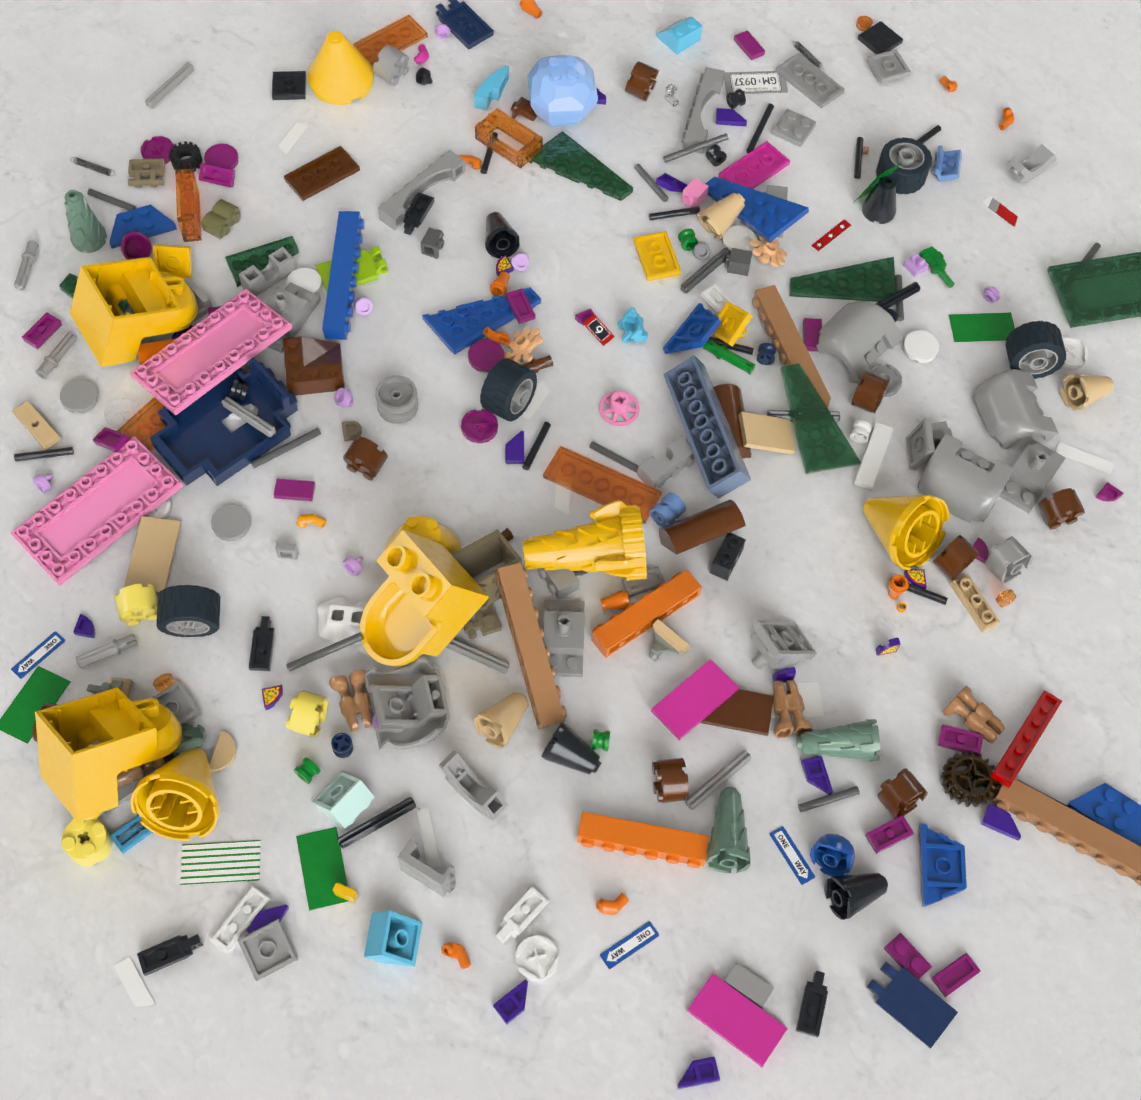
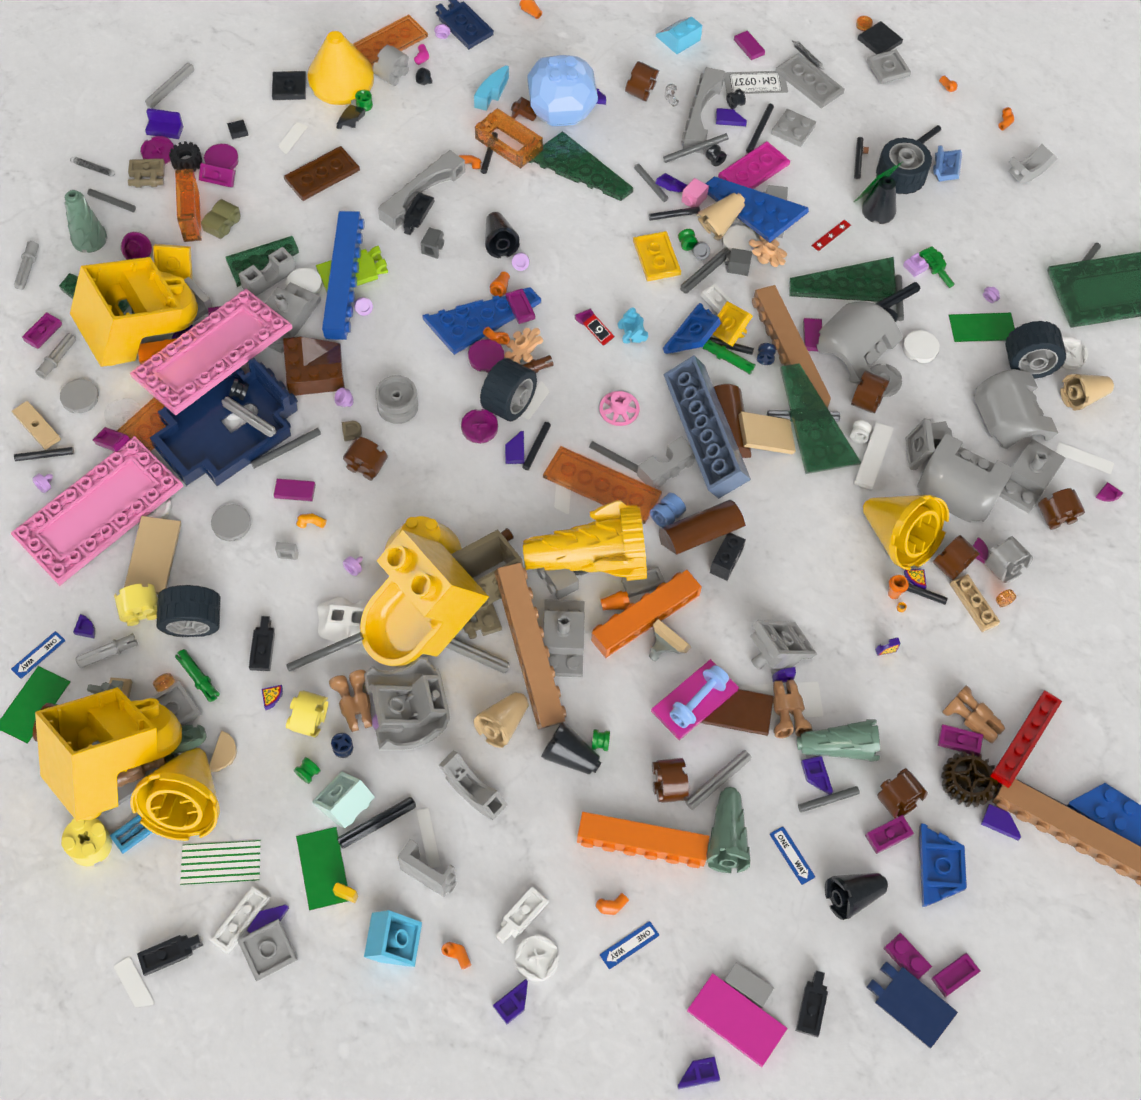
(142, 220): blue wing -> none
(164, 123): none -> dark purple panel
(201, 681): none -> green pin
(237, 129): none -> black tile
(350, 116): none -> black slope
(364, 100): none -> green wheel
(504, 265): tile -> none
(715, 678): none -> light blue piece
(833, 854): blue cylinder -> none
(1000, 210): sticker -> none

